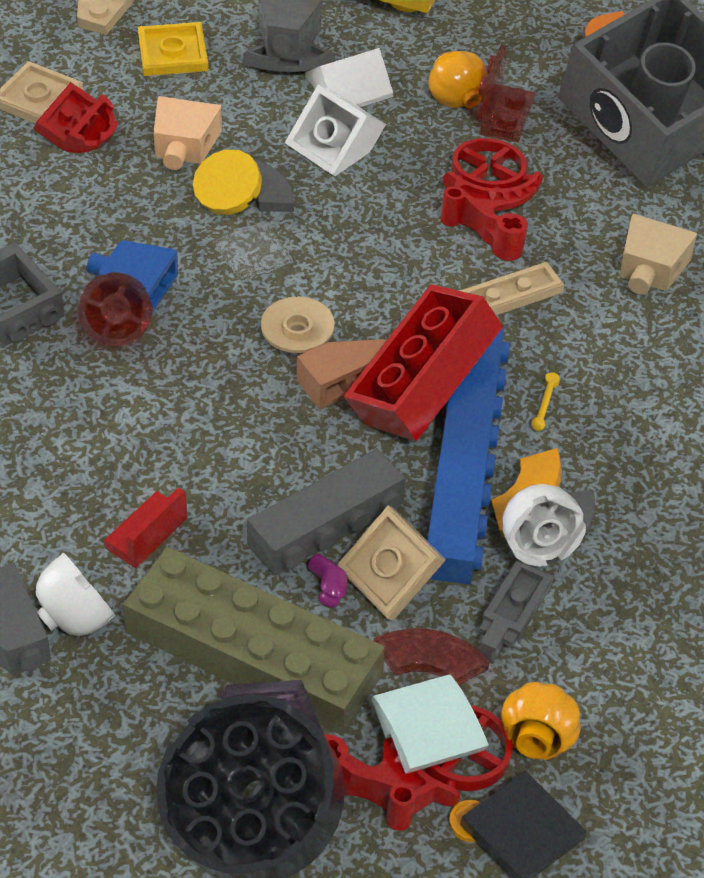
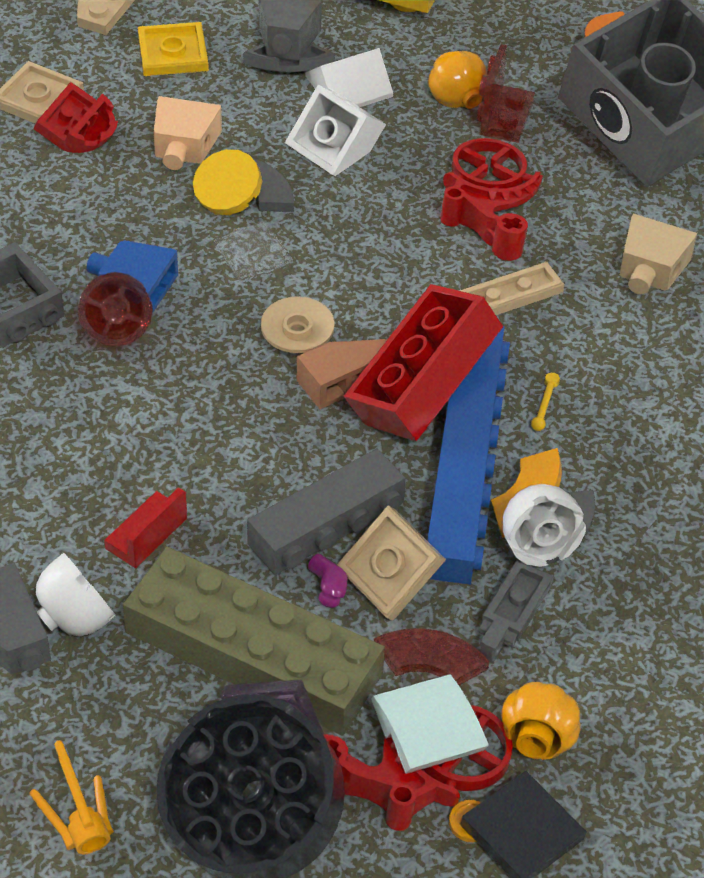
(87, 829): none -> light orange plant

